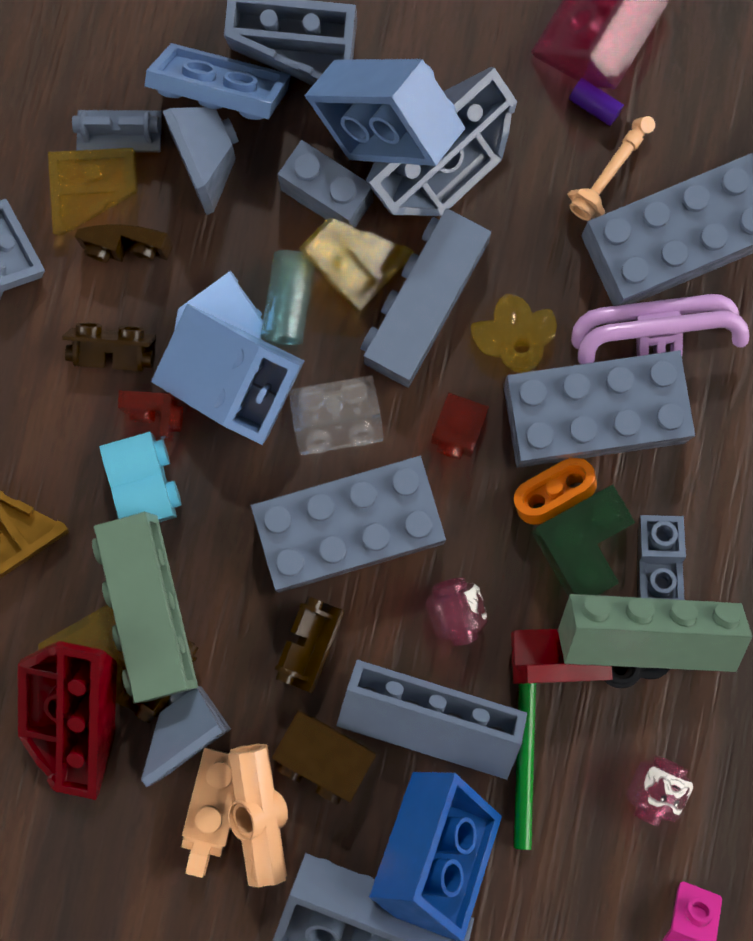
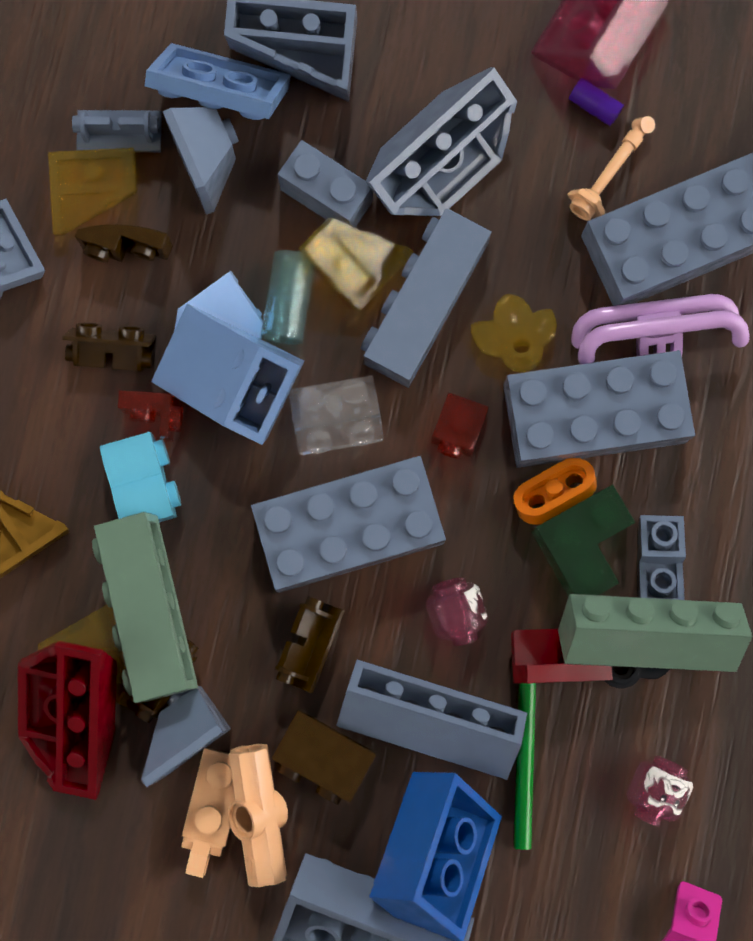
(386, 110): medium blue brick -> none

